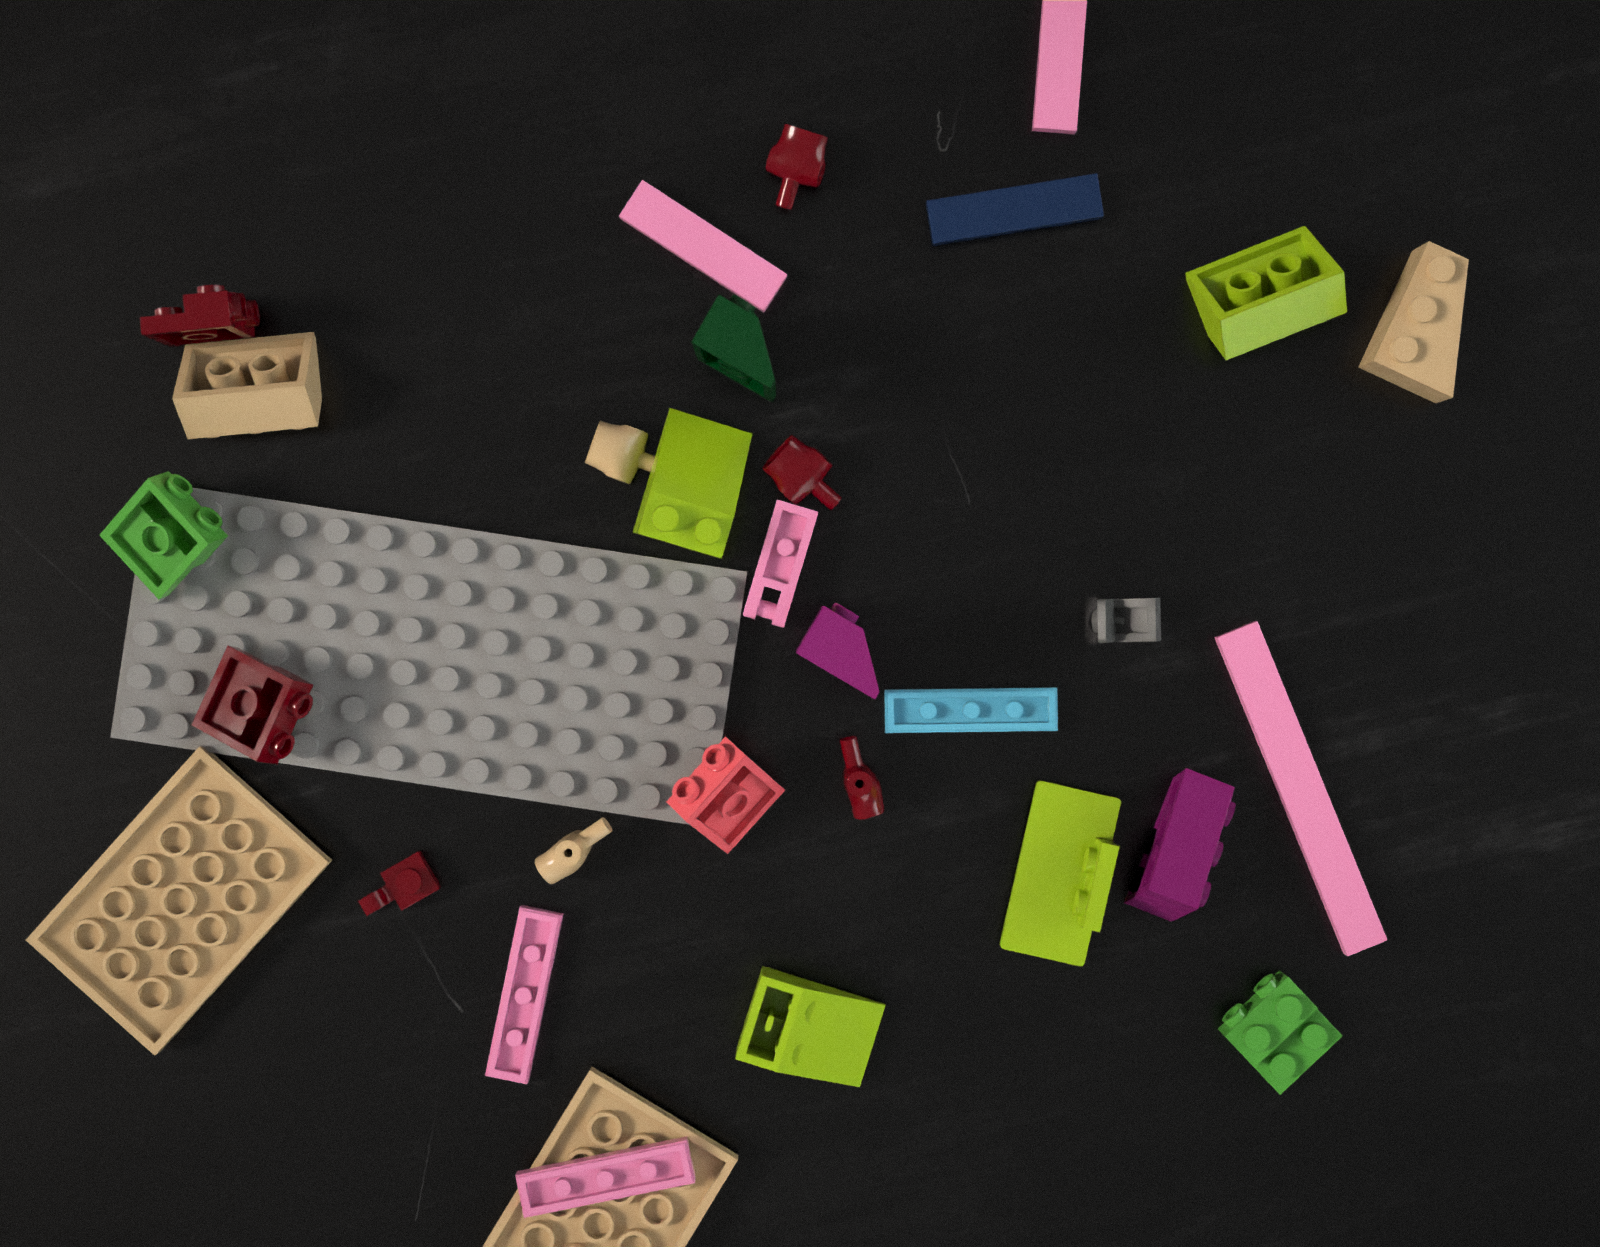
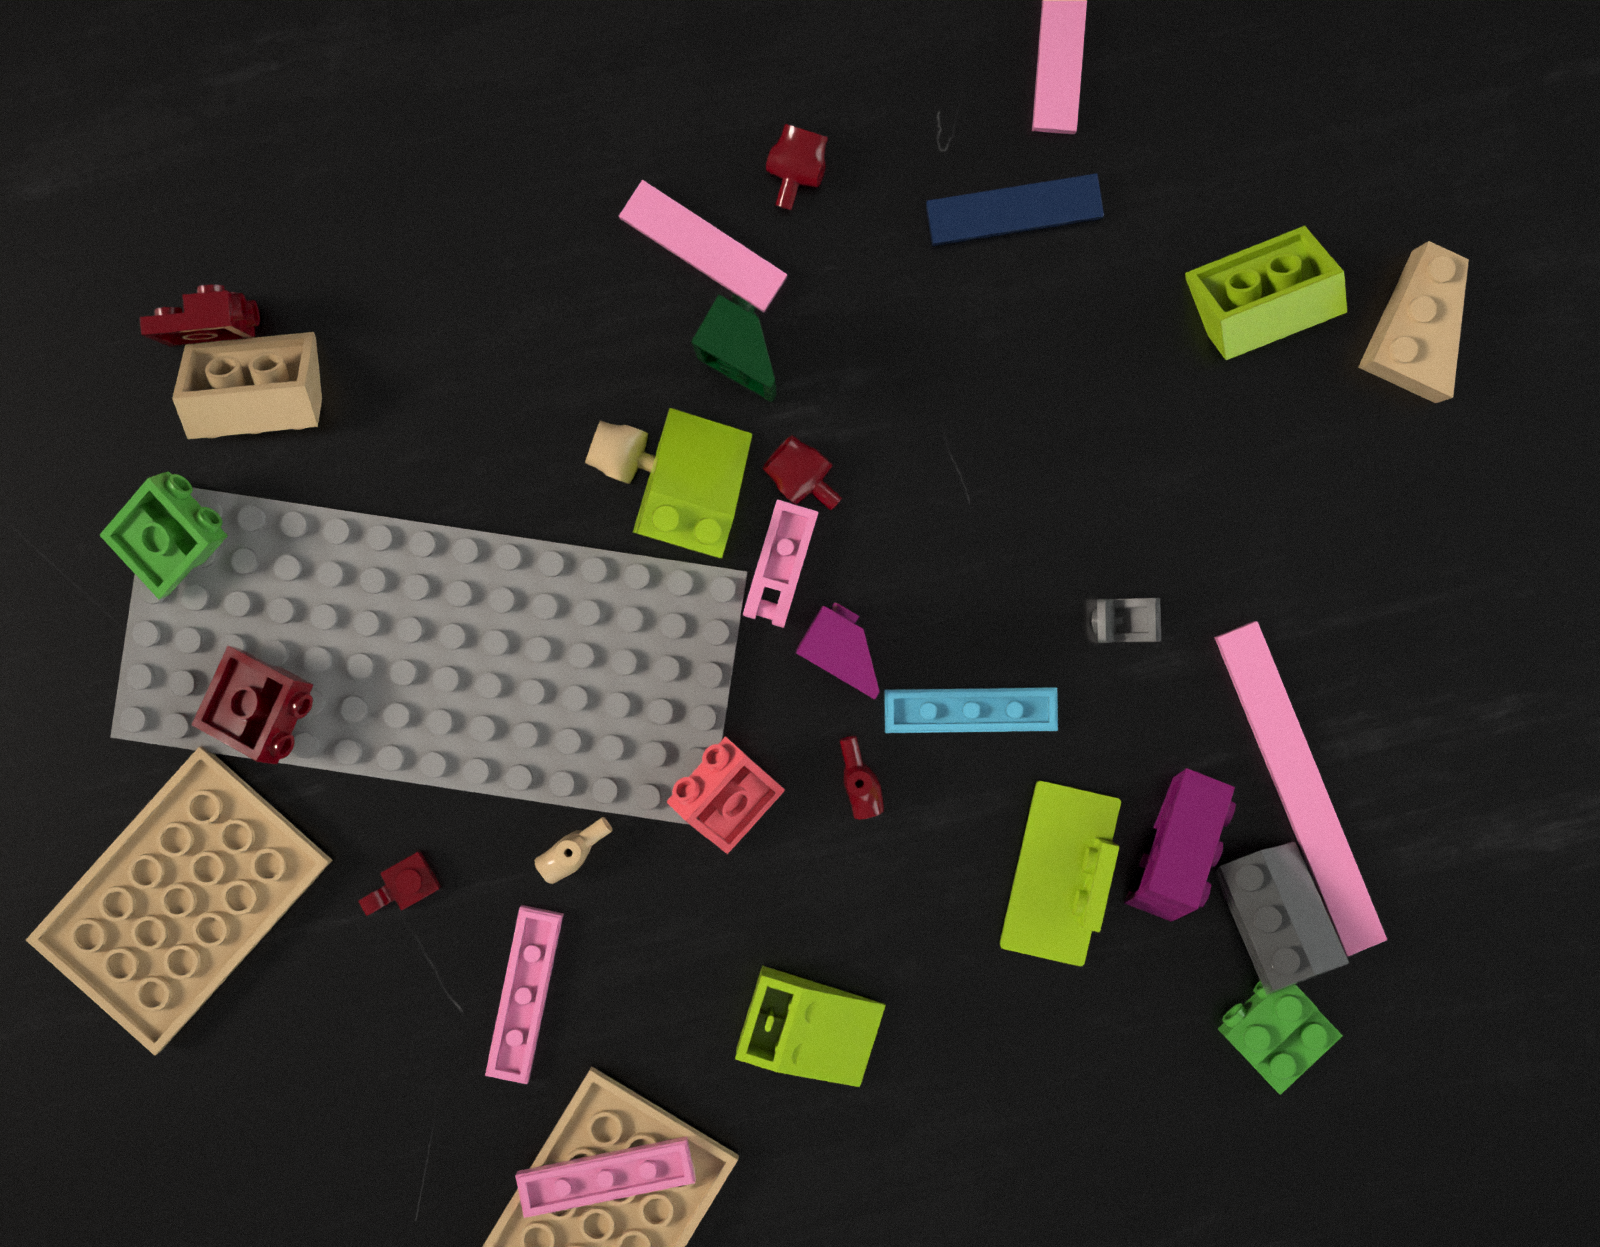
(1280, 917): none -> dark grey slope

